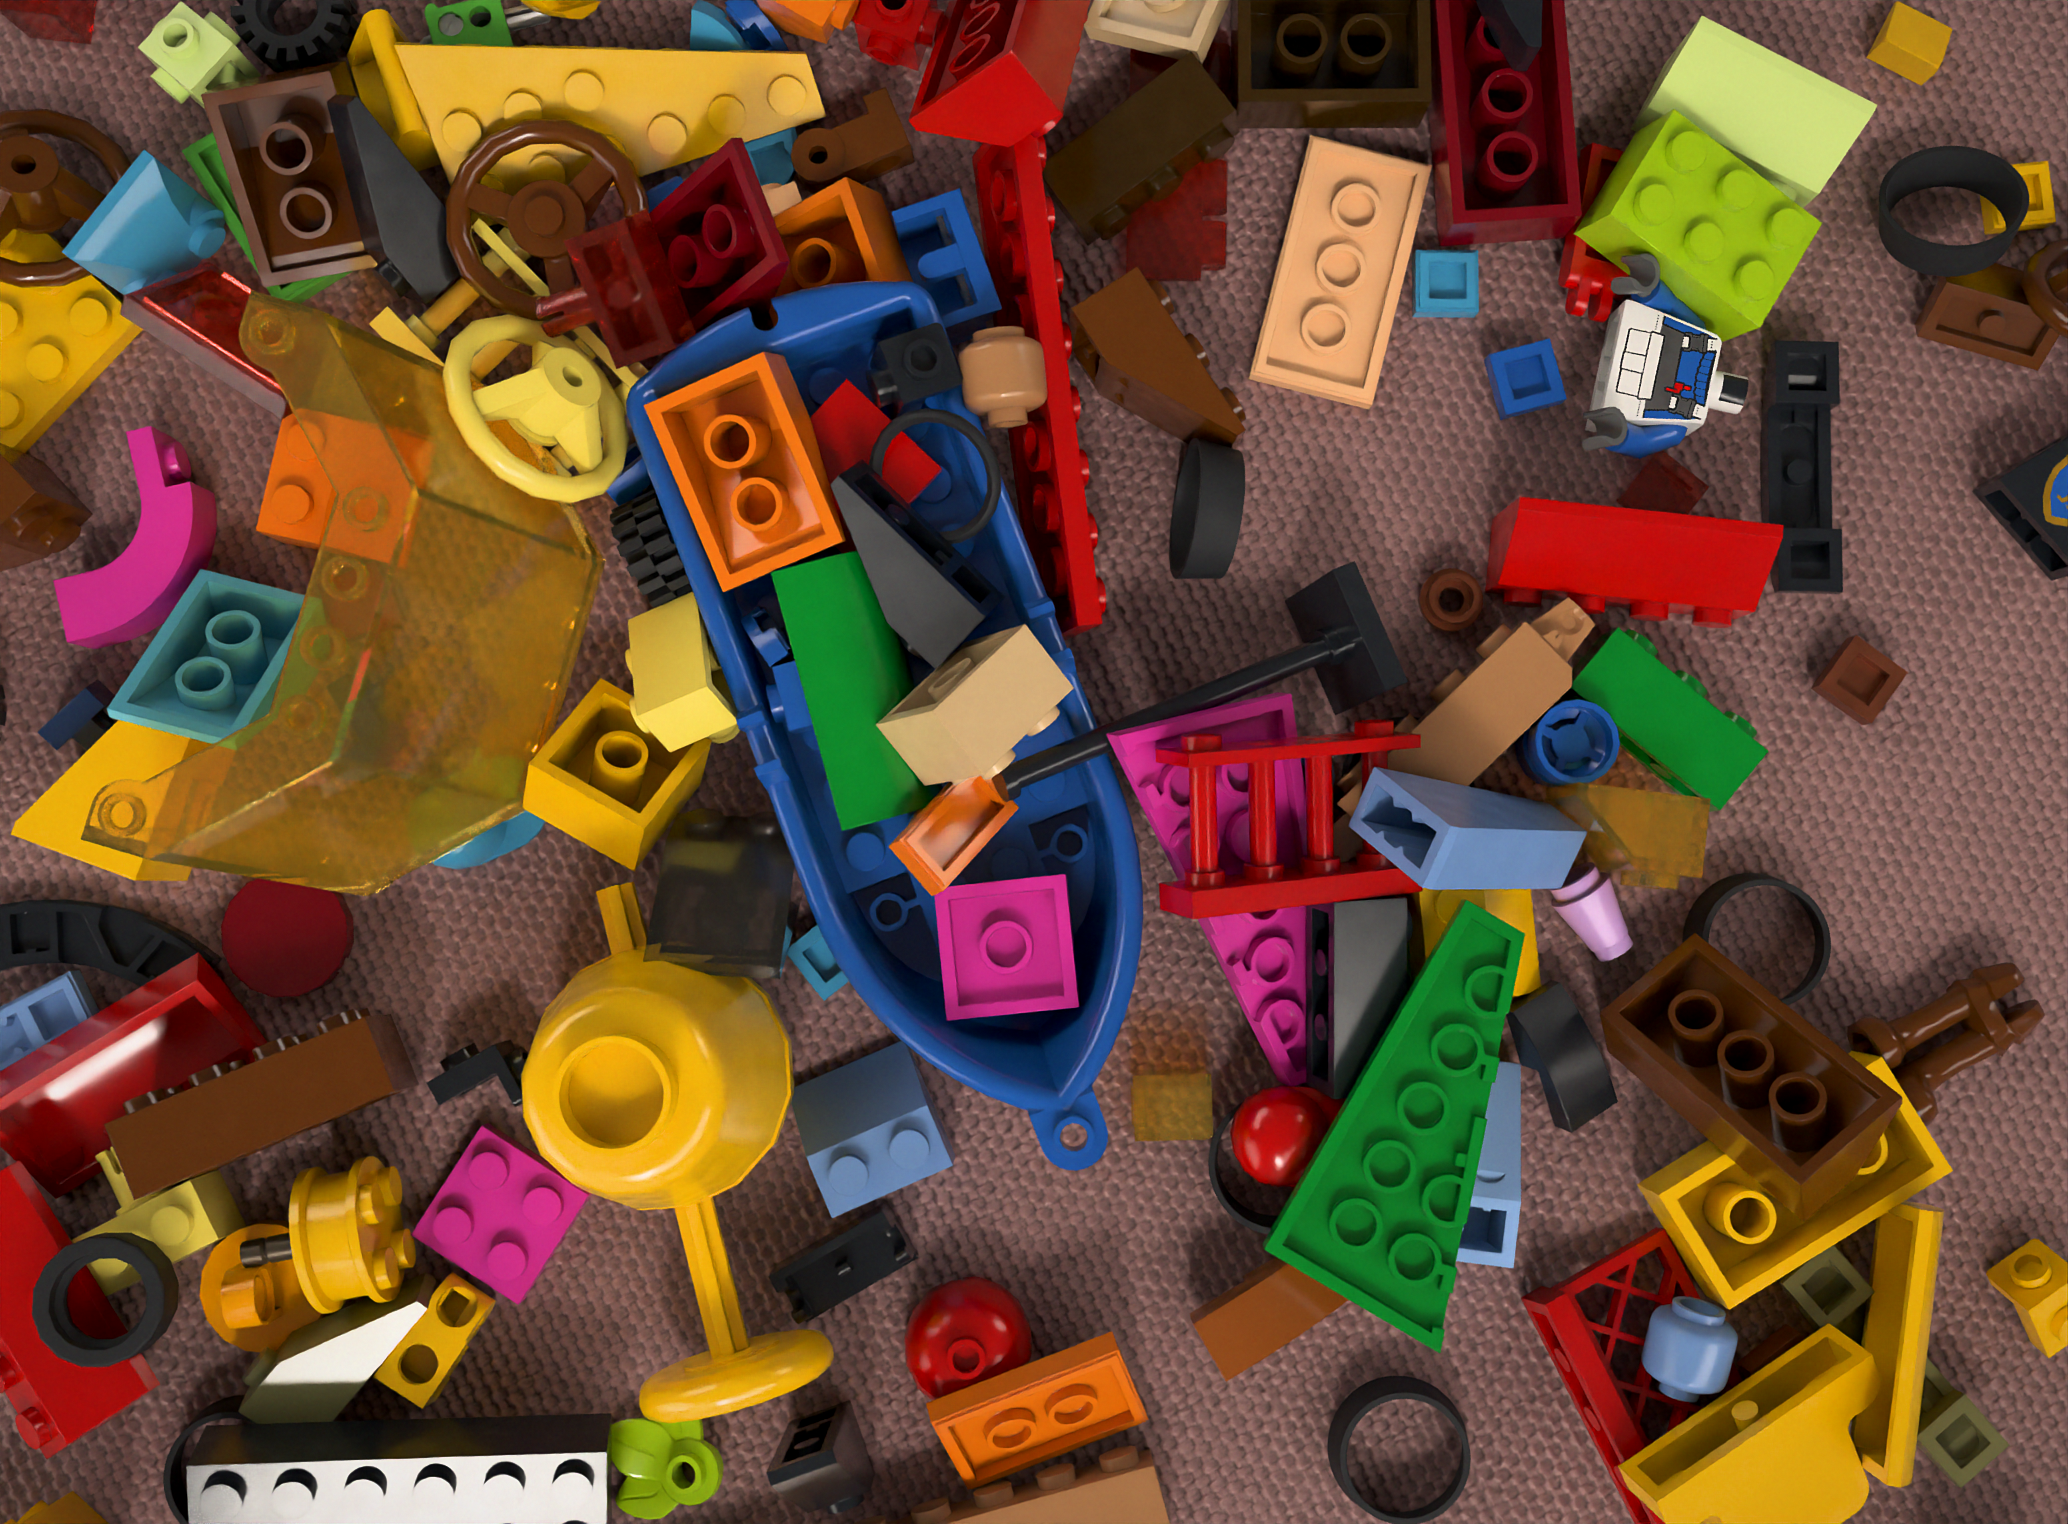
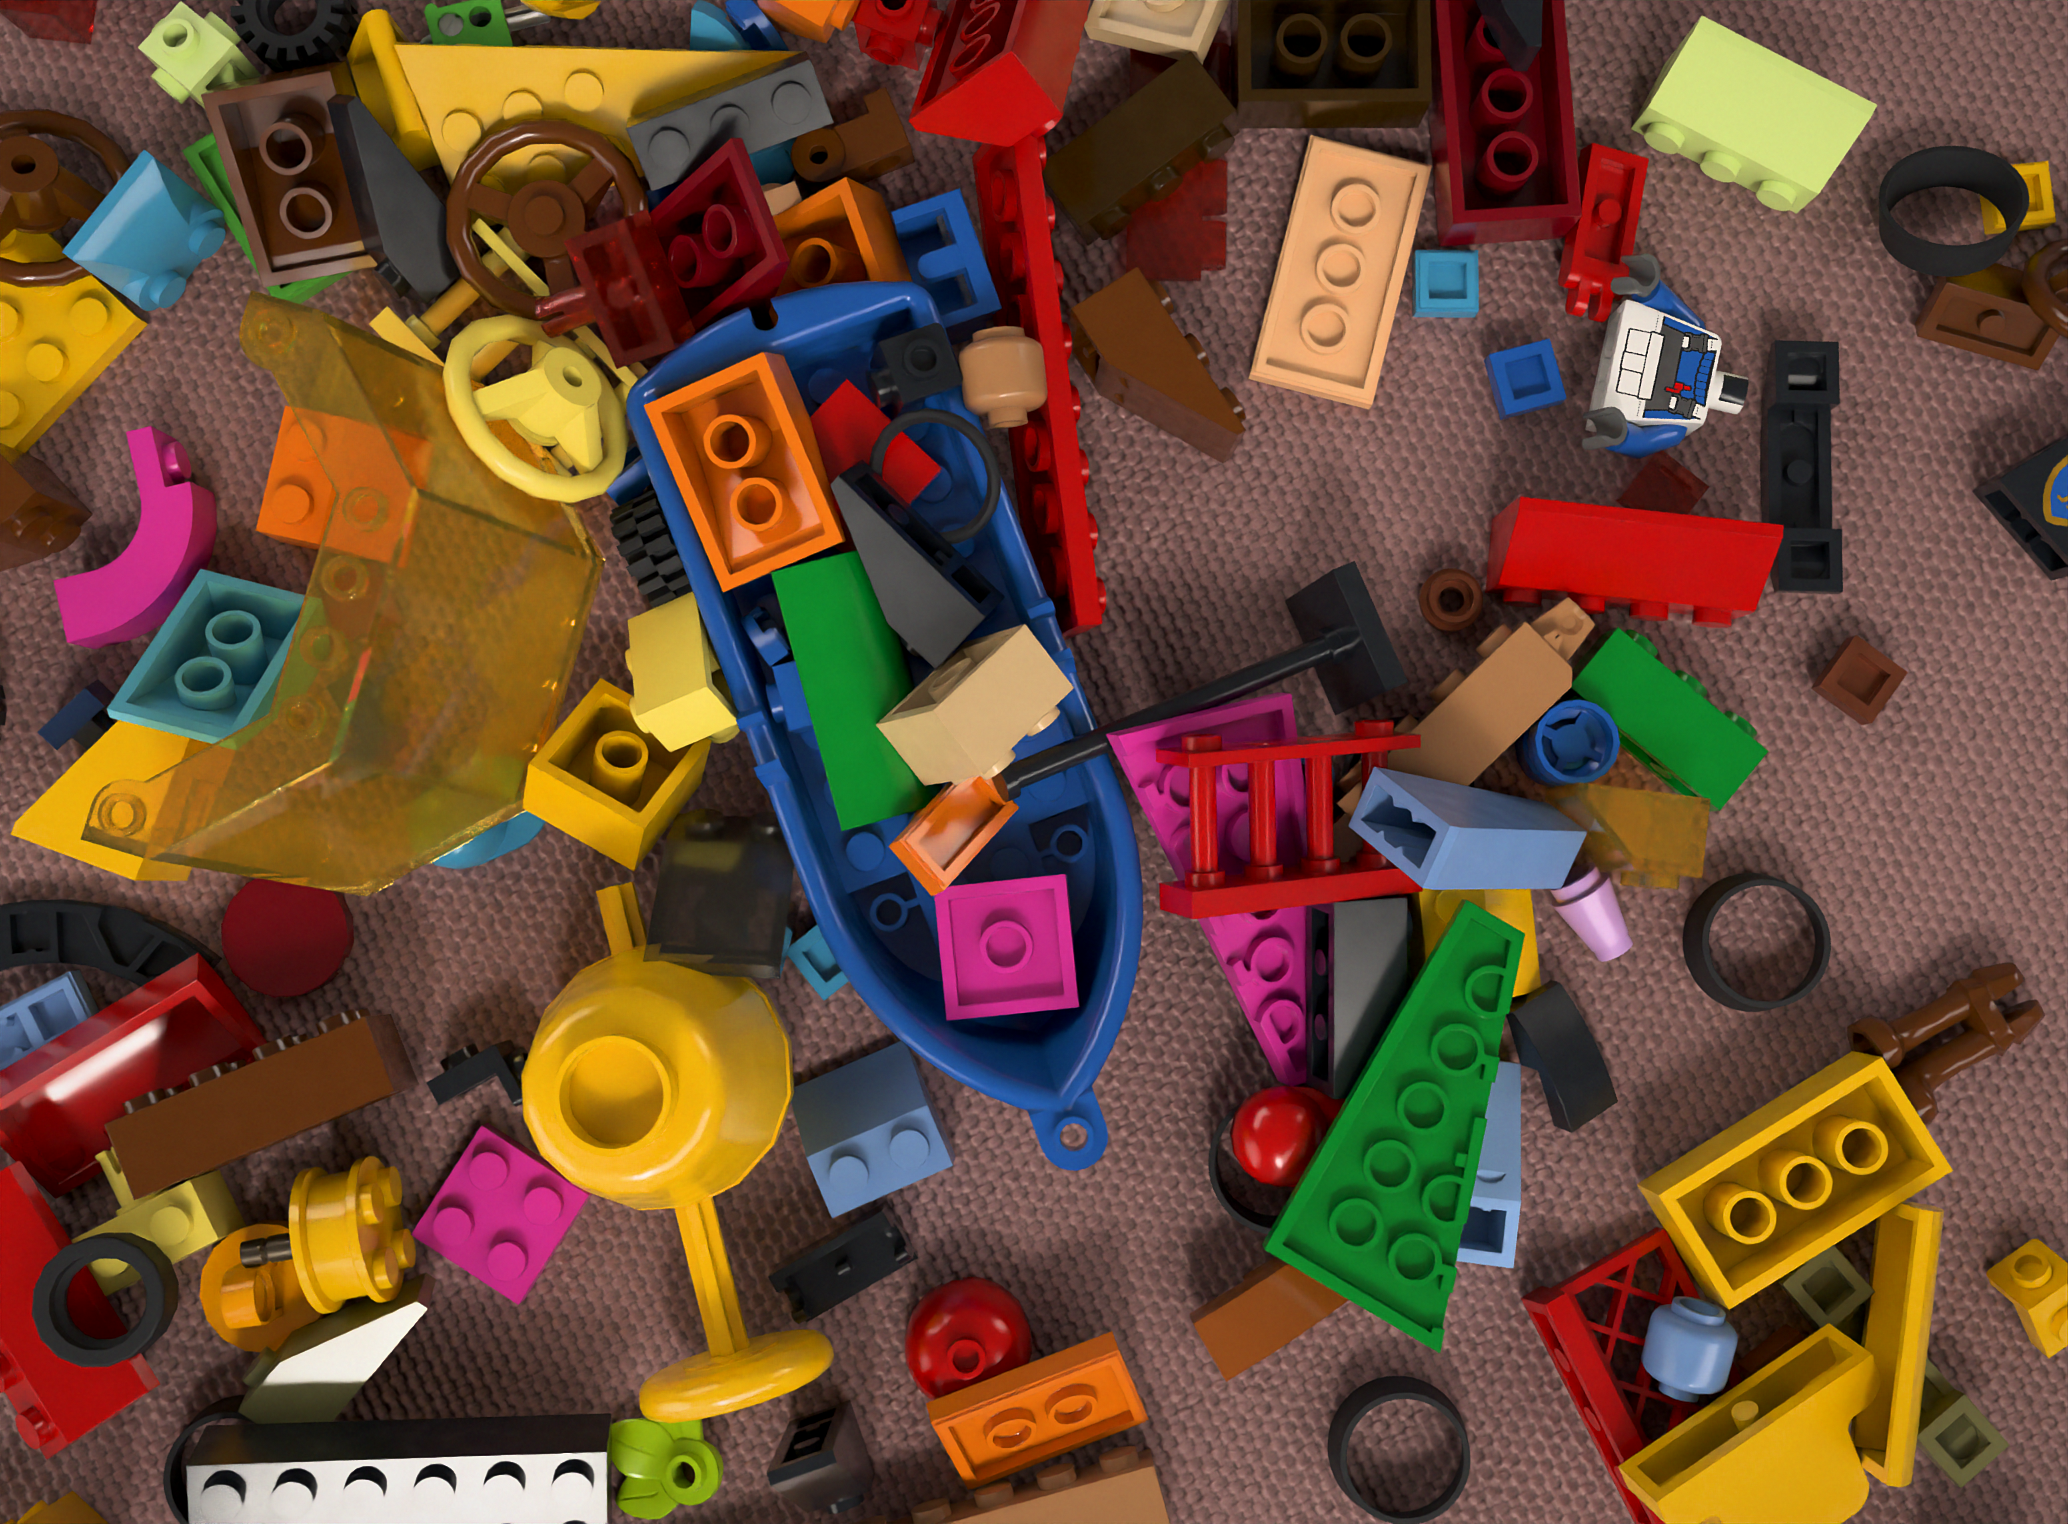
(201, 319): clear red tile -> none
(436, 1342): yellow leg -> none
(757, 106): none -> black brick
(1171, 1104): clear yellow panel -> none
(1206, 511): black tyre -> none
(1708, 220): lime brick -> none
(1750, 1074): reddish brown slope -> none
(1910, 43): yellow slope -> none

